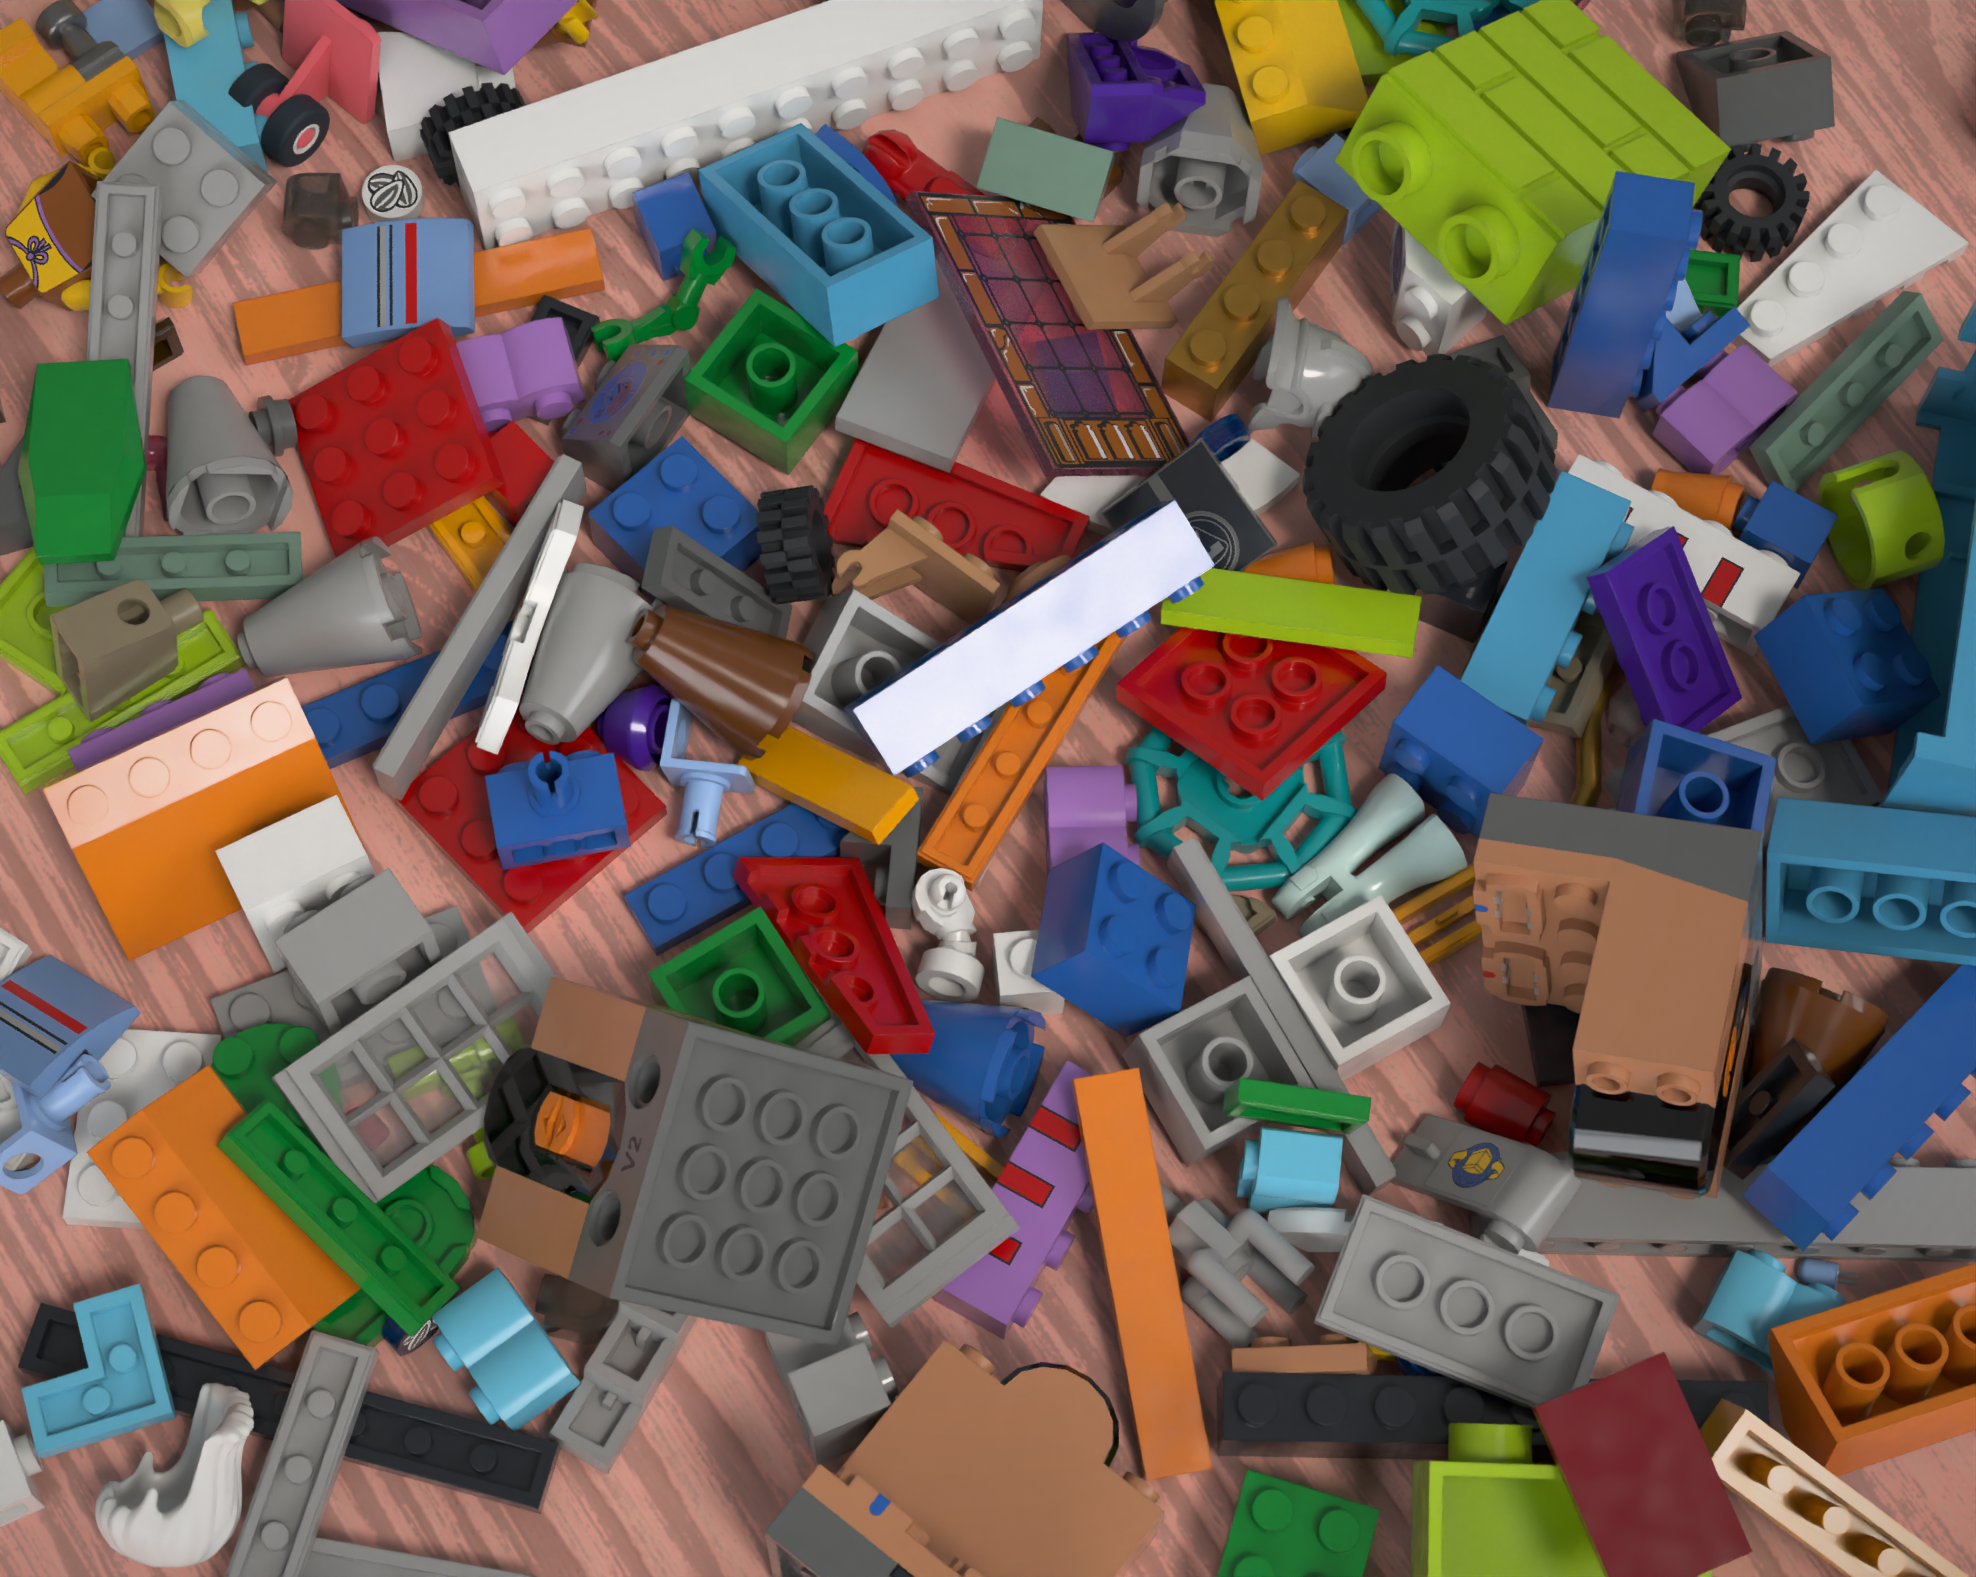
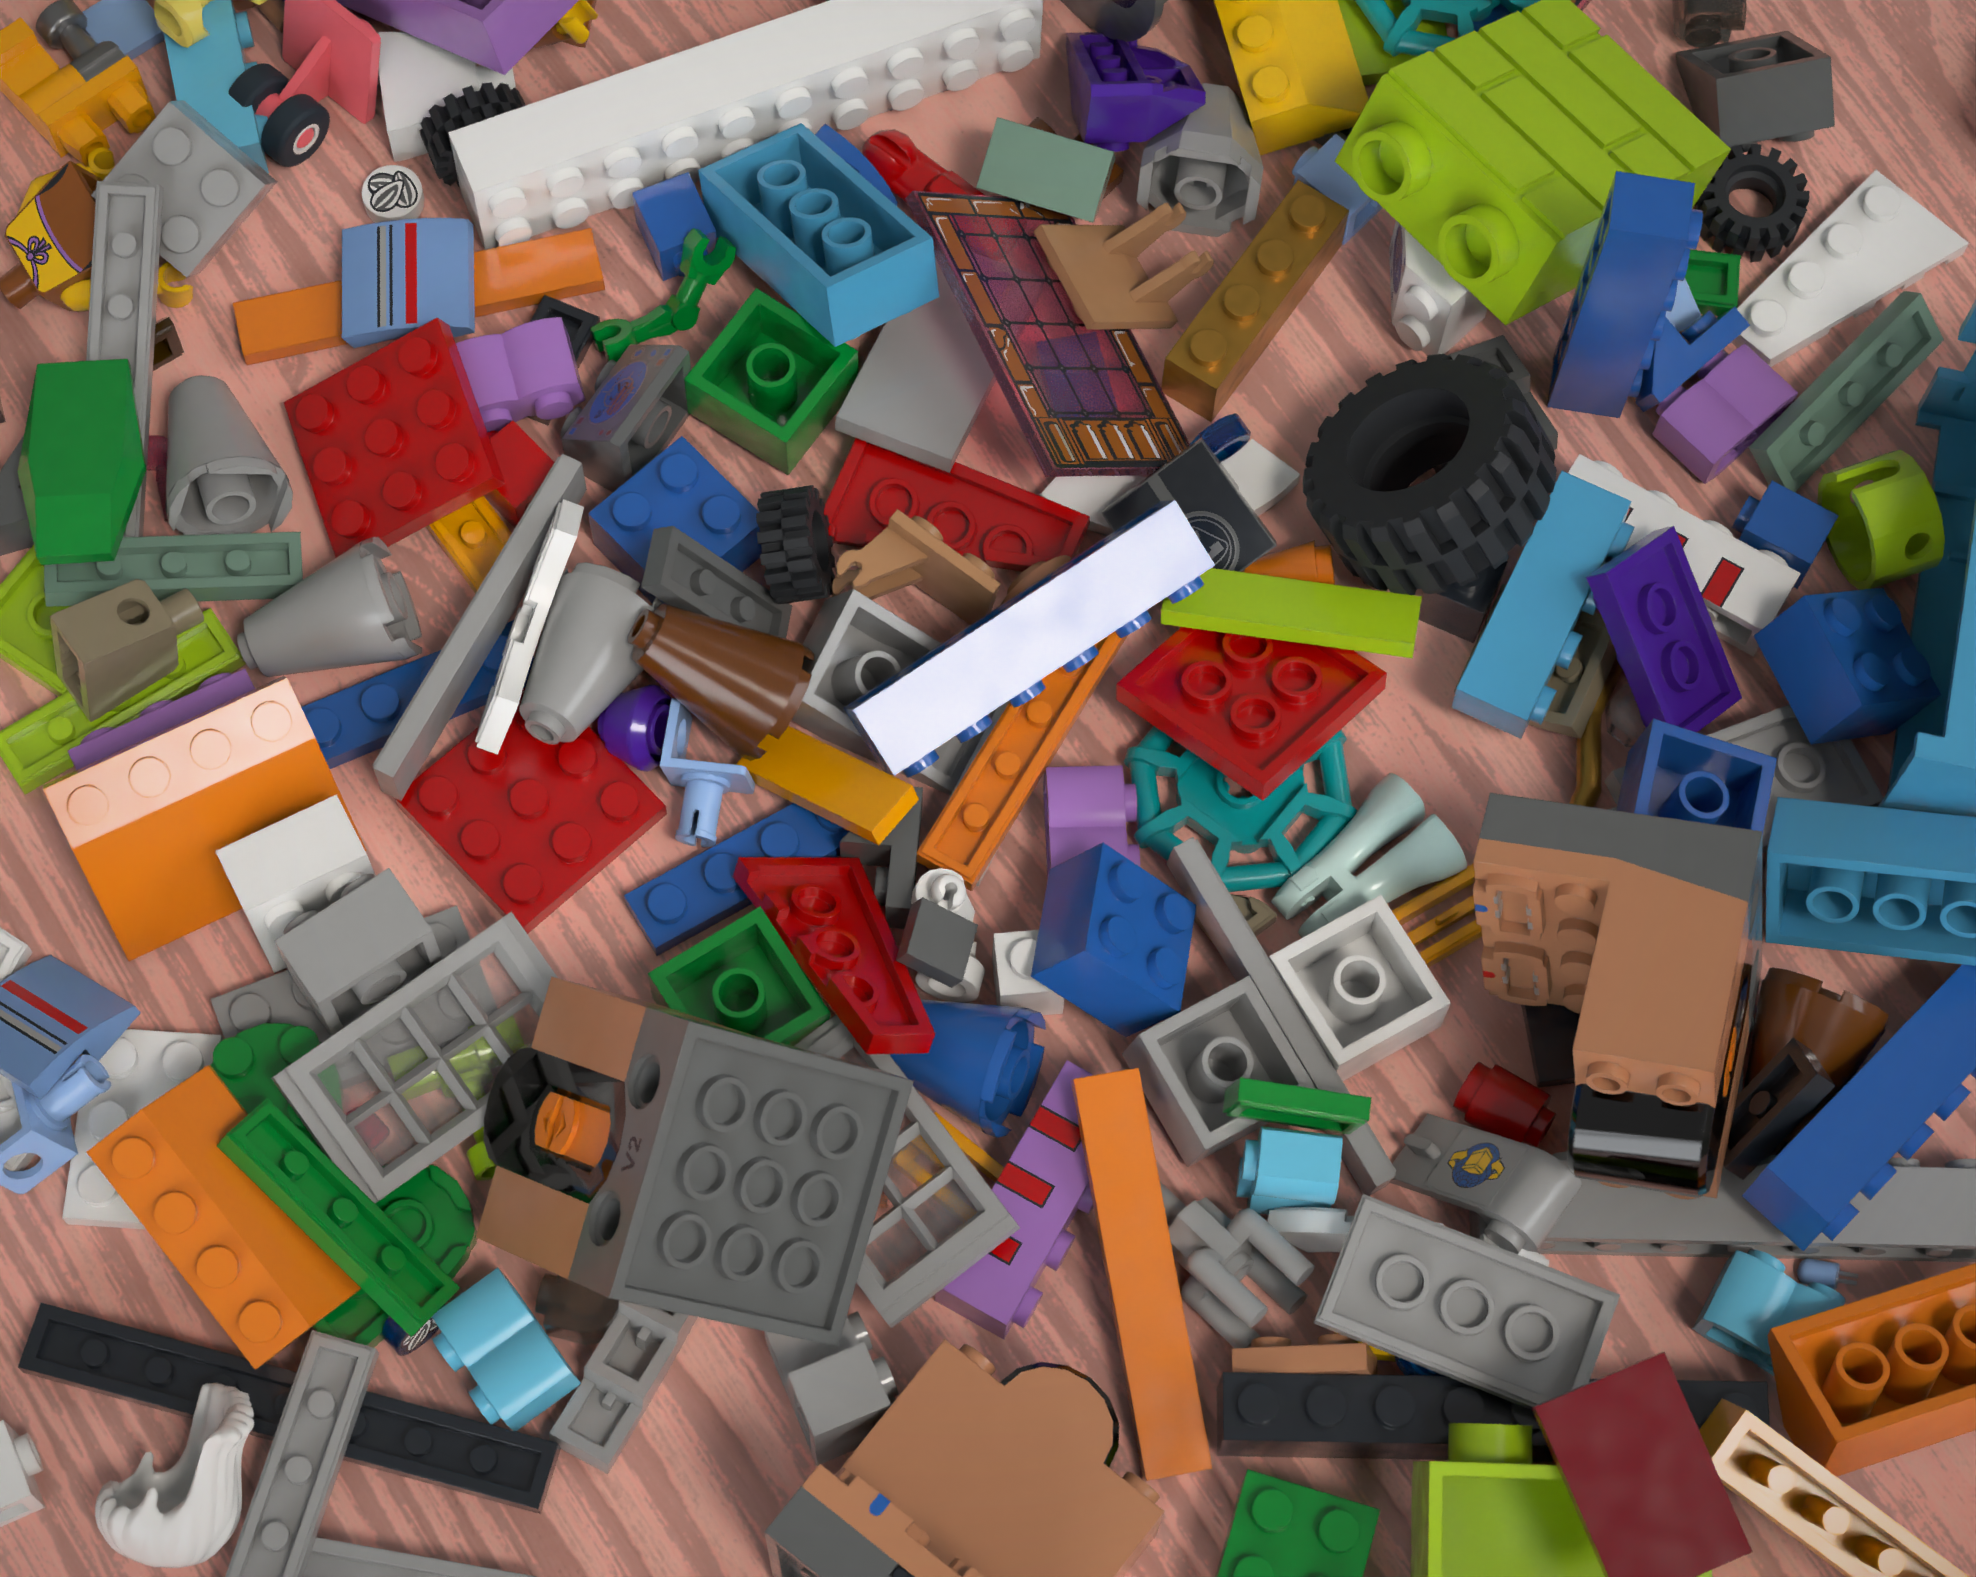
(120, 1388): medium azure plate -> none
(275, 424): dark grey plate -> none
(317, 209): clear smoke plate -> none
(557, 808): blue brick -> none
(936, 942): none -> dark grey tile
(1306, 373): light grey helmet -> none
(1458, 750): blue brick -> none
(1702, 494): orange cone -> none

